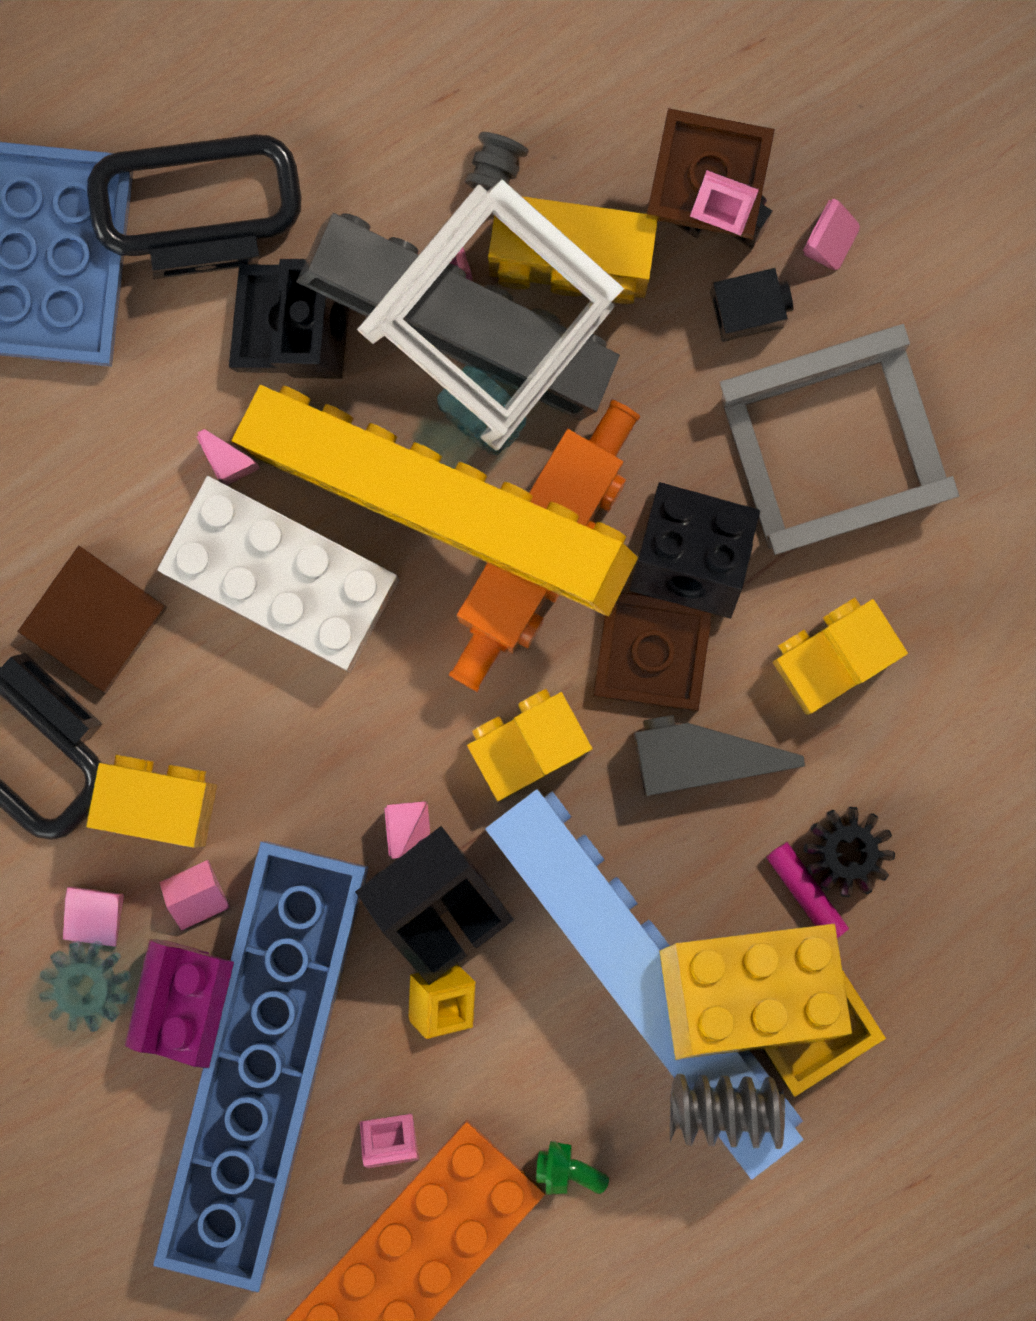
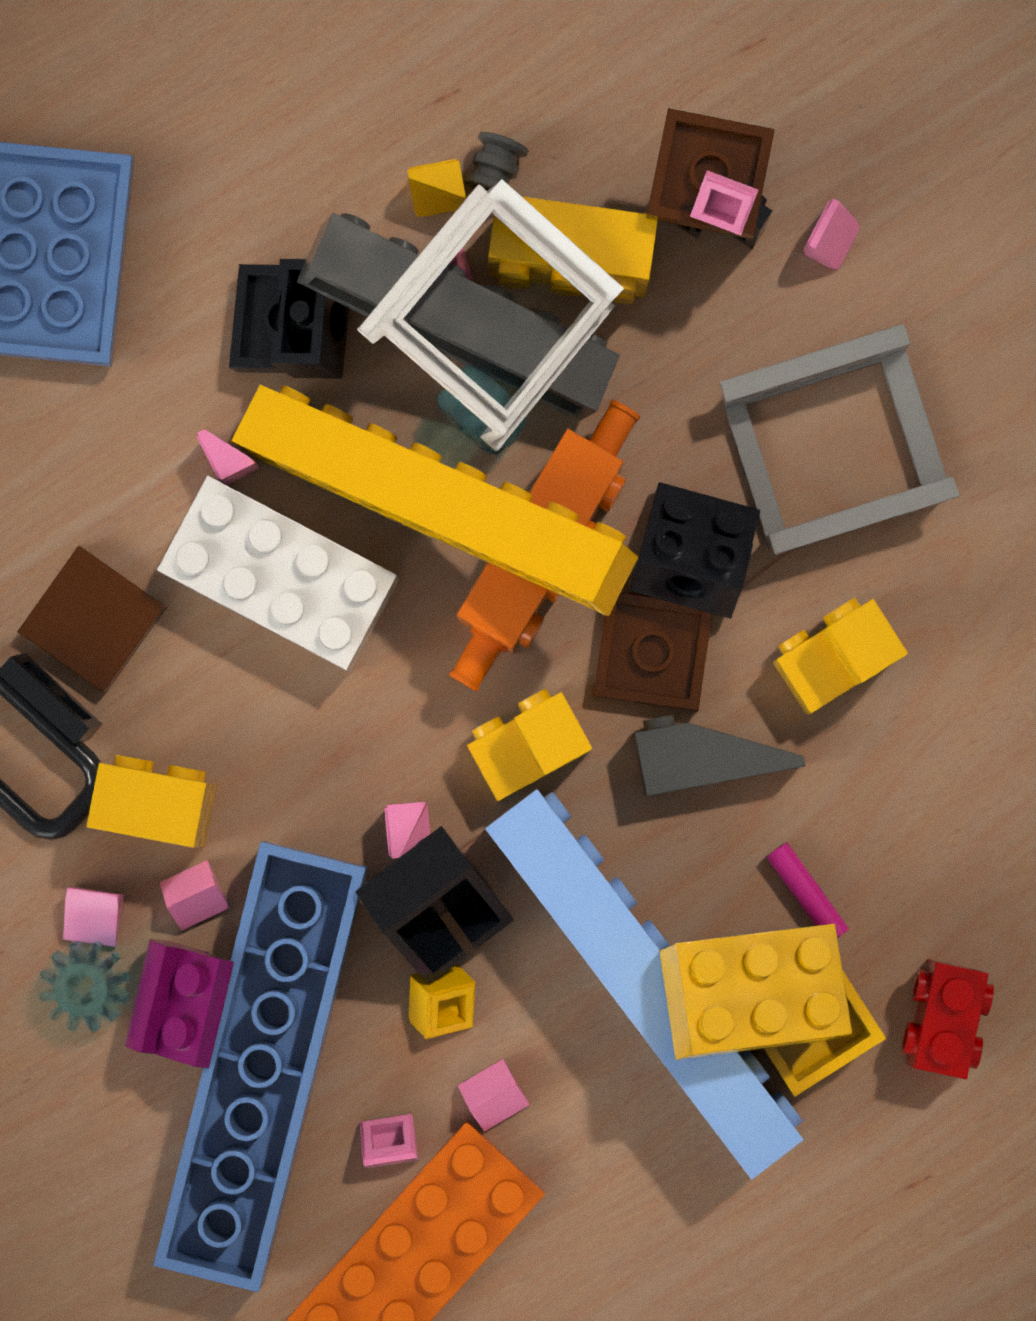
(201, 247): black bar -> none
(436, 187): none -> yellow slope
(493, 1095): none -> bright pink slope
(558, 1167): green plate -> none
(727, 1110): flat silver piece -> none
(751, 304): black brick -> none
(849, 870): black gear -> none
(947, 1019): none -> red brick

